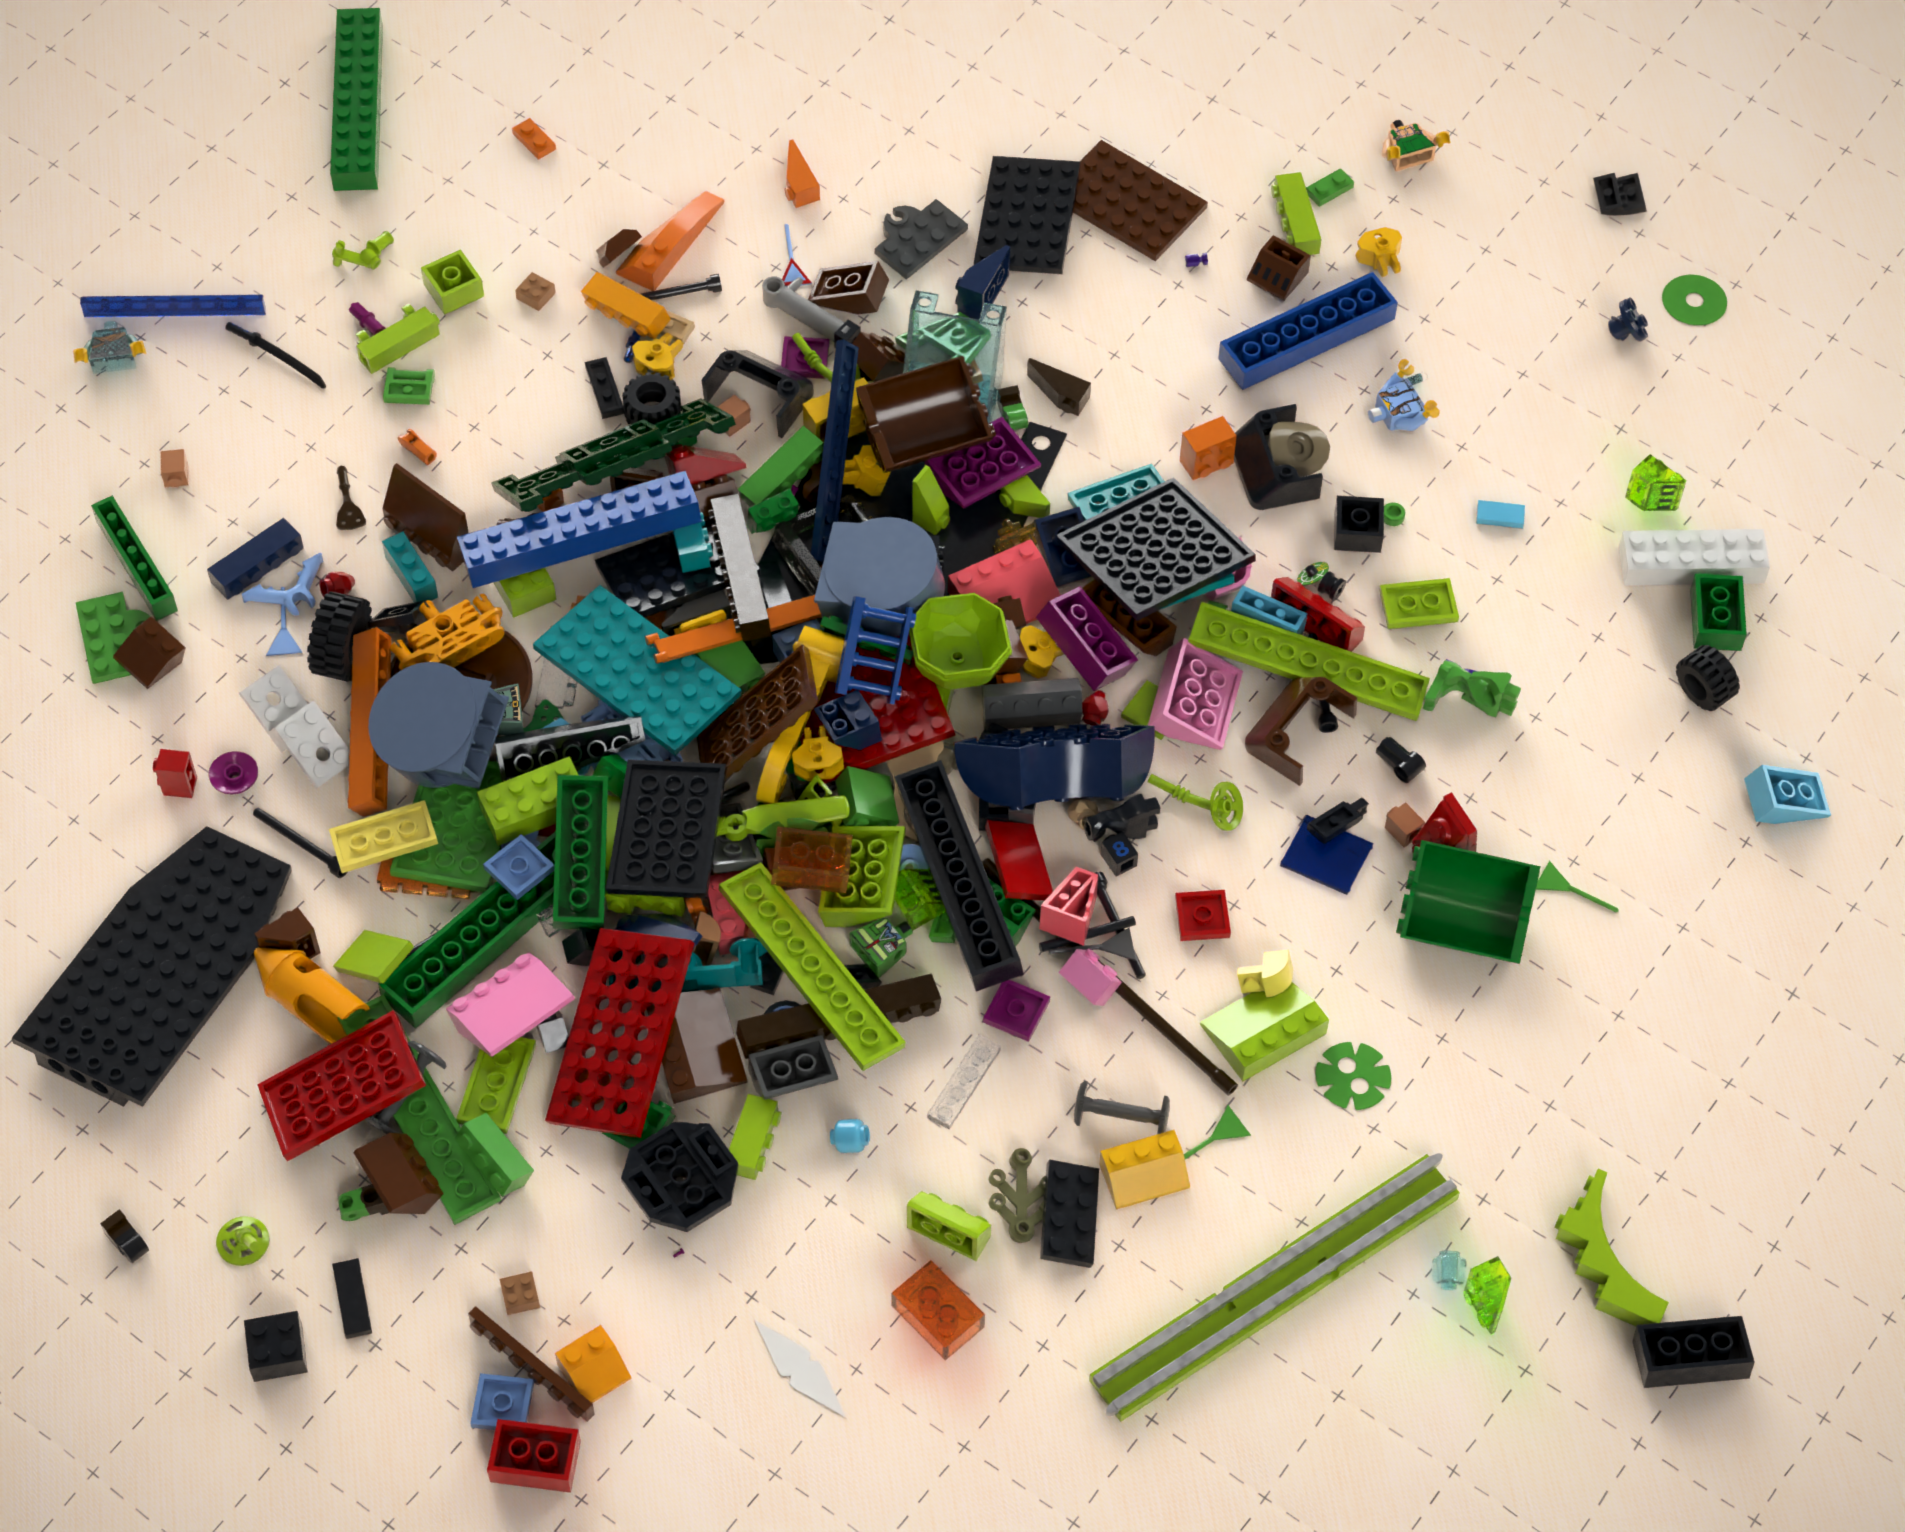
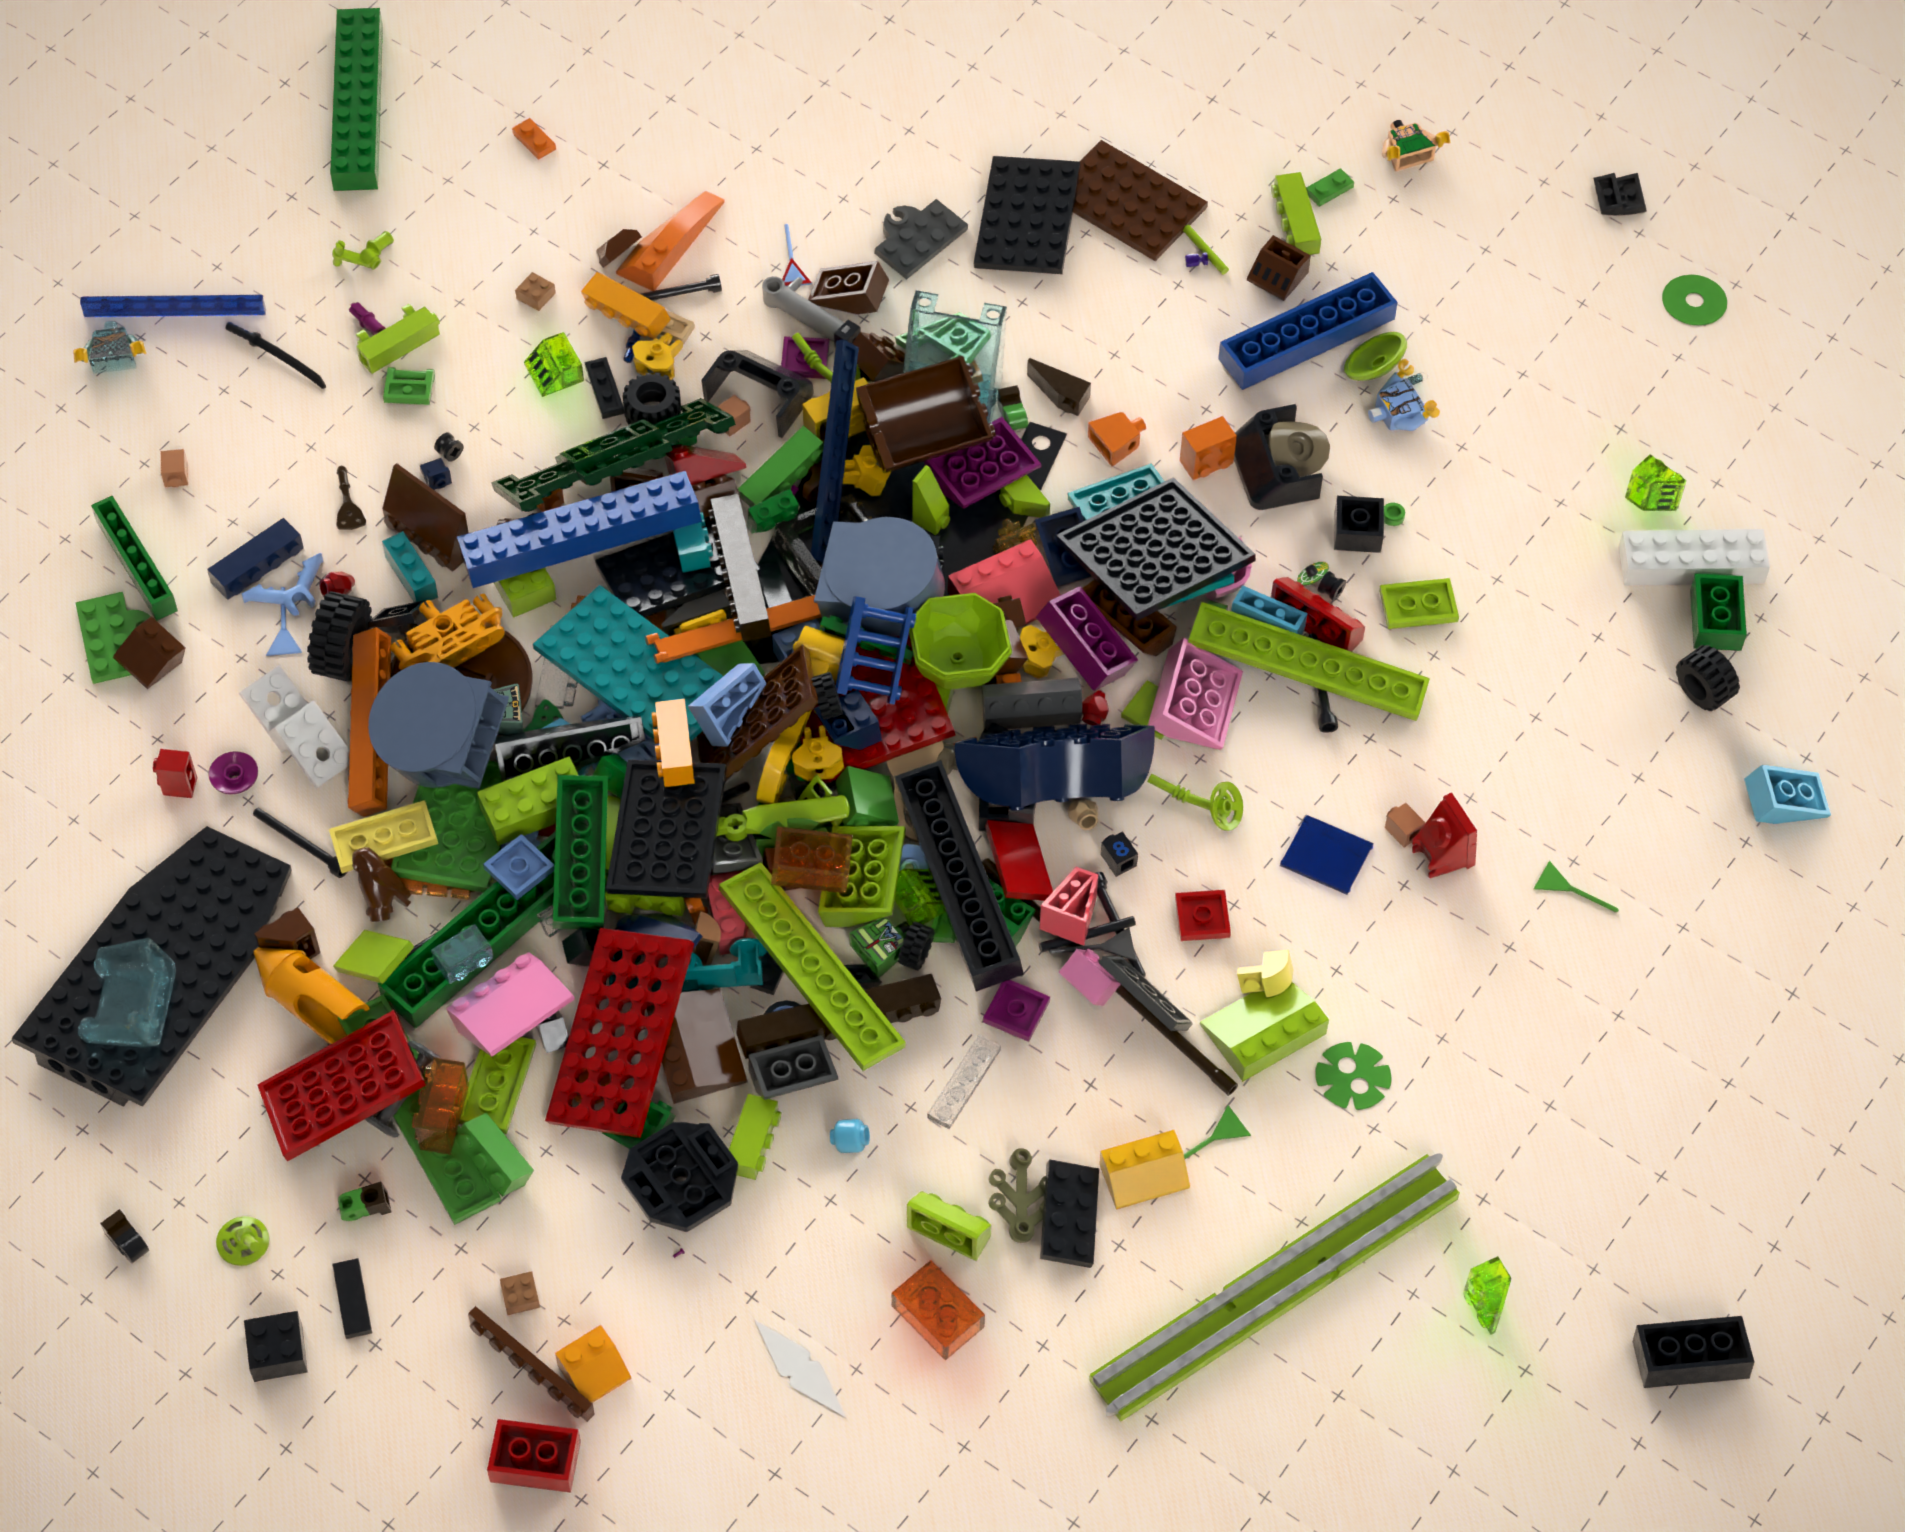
(133, 995): none -> clear light blue windscreen
(378, 884): none -> reddish brown animal
(399, 1174): reddish brown slope -> none
(418, 447): orange bar -> none
(436, 474): none -> dark blue bracket
(441, 1105): none -> clear orange brick
(448, 446): none -> black wheel
(452, 281): lime brick -> none
(462, 954): none -> clear light blue brick
(501, 1399): medium blue plate -> none
(554, 365): none -> clear neon green slope
(674, 743): none -> brick
(726, 702): none -> light blue wedge
(801, 182): orange slope -> none
(827, 696): none -> black tyre
(916, 946): none -> black tyre
(982, 283): dark blue slope -> none
(1116, 436): none -> orange torso
(1120, 1110): dark grey hose -> none
(1132, 817): black hips -> none
(1146, 993): none -> dark grey tile
(1204, 248): none -> lime bar
(1267, 738): reddish brown windscreen -> none
(1337, 820): black hinge -> none
(1376, 356): none -> lime dish
(1380, 251): yellow hinge -> none
(1405, 764): black piece -> none
(1449, 1269): clear light blue head -> none
(1468, 901): green cylinder -> none
(1483, 689): bright green hips -> none
(1500, 514): medium azure tile -> none
(1617, 1290): lime arch -> none
(1628, 322): dark blue plate -> none

